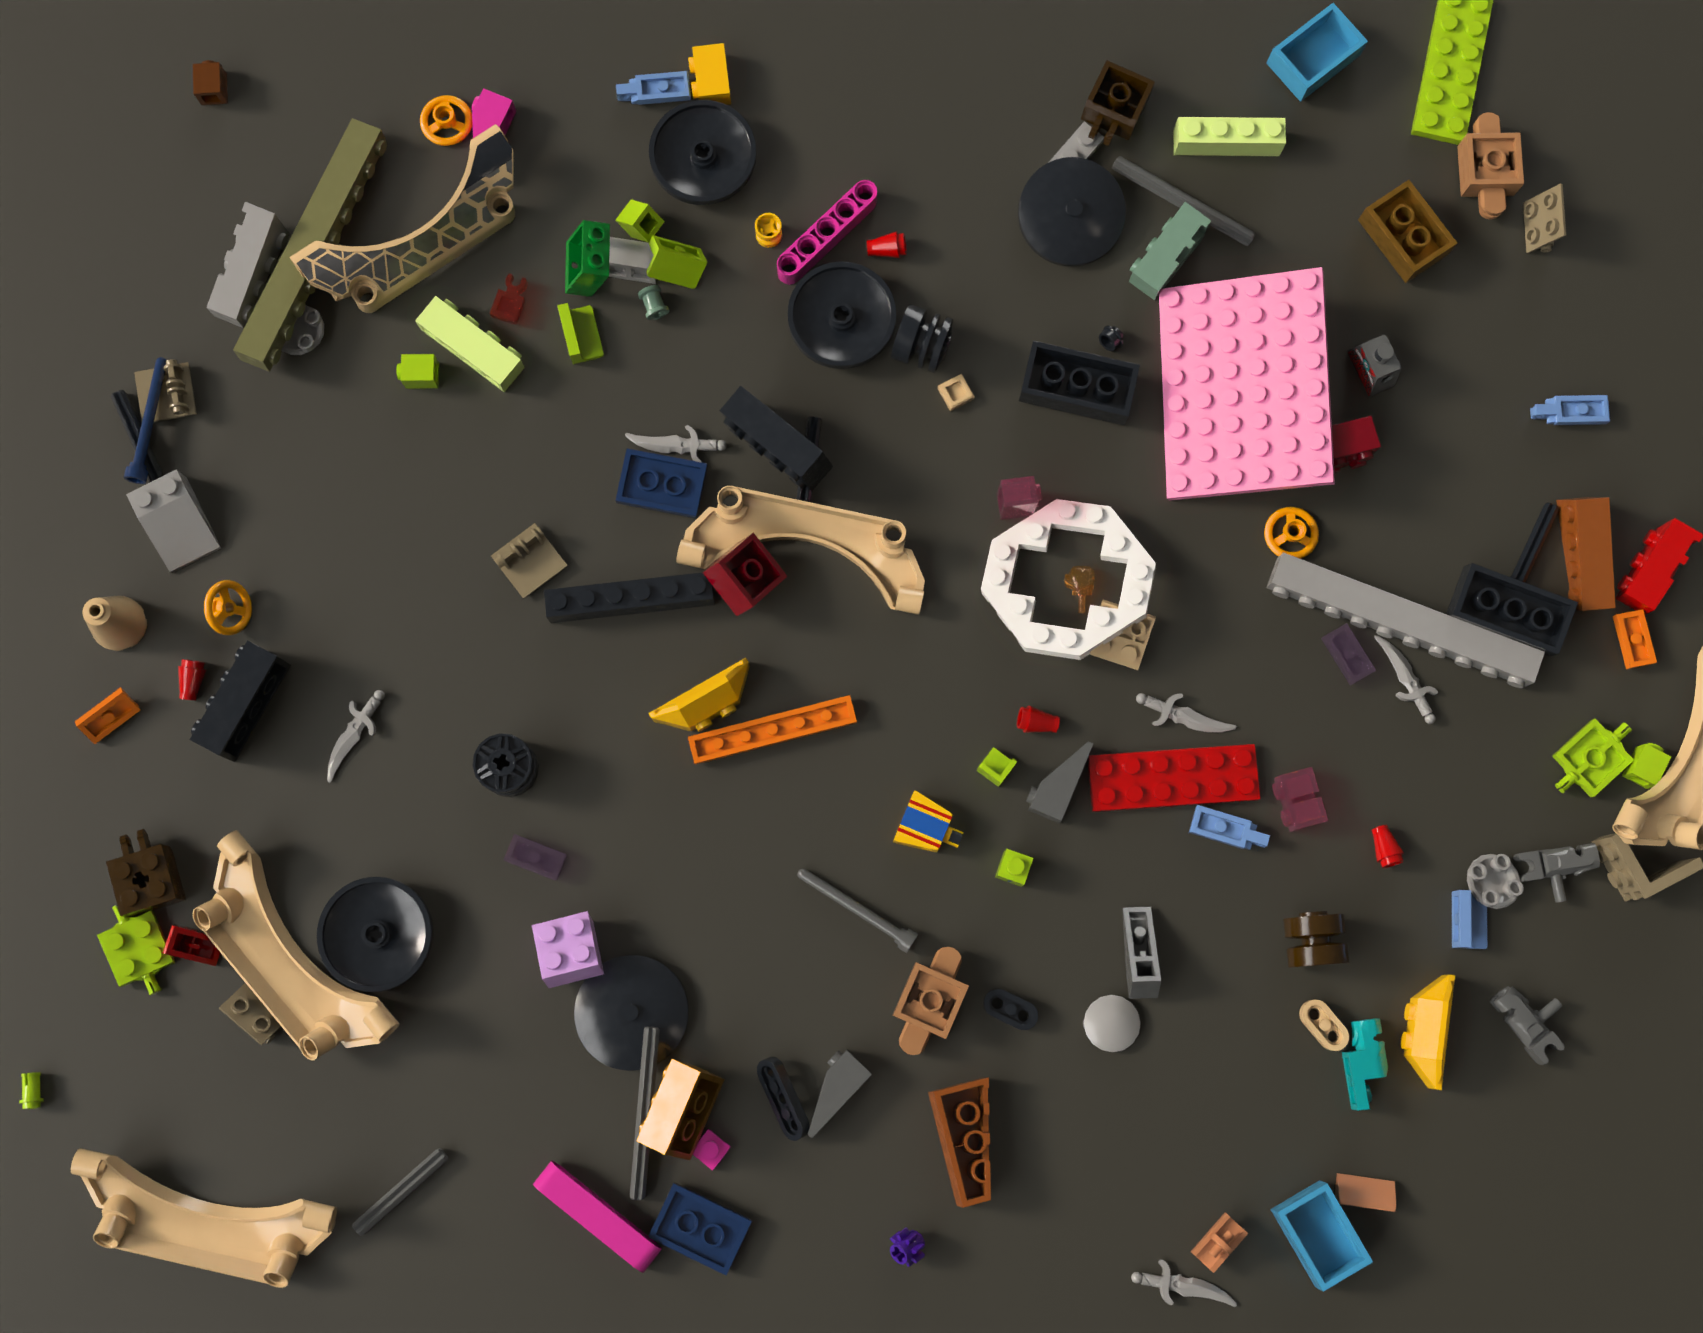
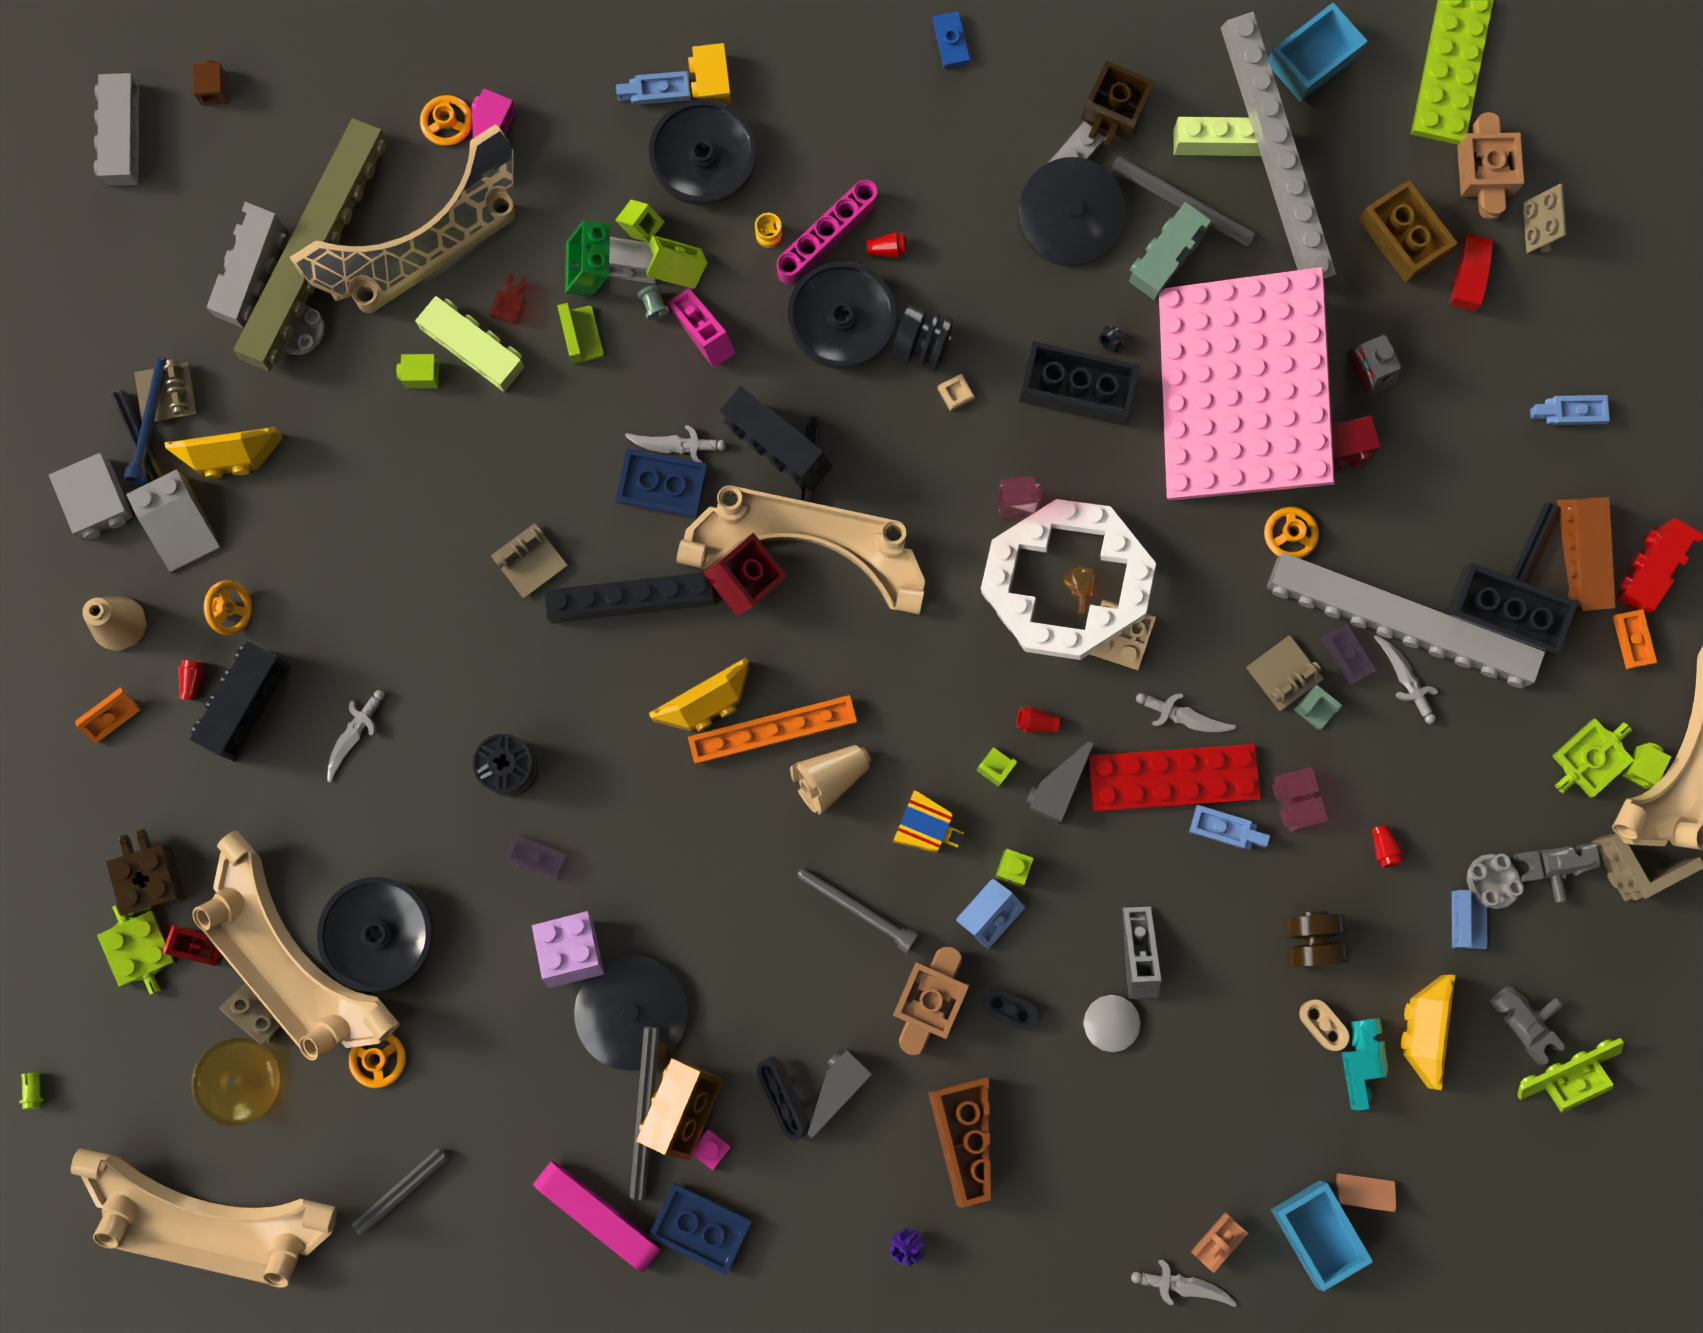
(91, 496): none -> light grey brick
(117, 129): none -> light grey brick
(226, 452): none -> yellow wedge
(254, 1087): none -> clear yellow dish
(366, 1055): none -> light orange piece
(702, 327): none -> dark pink slope
(829, 776): none -> tan cone
(951, 40): none -> blue plate
(990, 913): none -> medium blue panel
(1276, 144): none -> light grey brick
(1285, 673): none -> dark tan hinge
(1317, 707): none -> sand green panel
(1471, 273): none -> red slope
(1575, 1080): none -> lime bracket

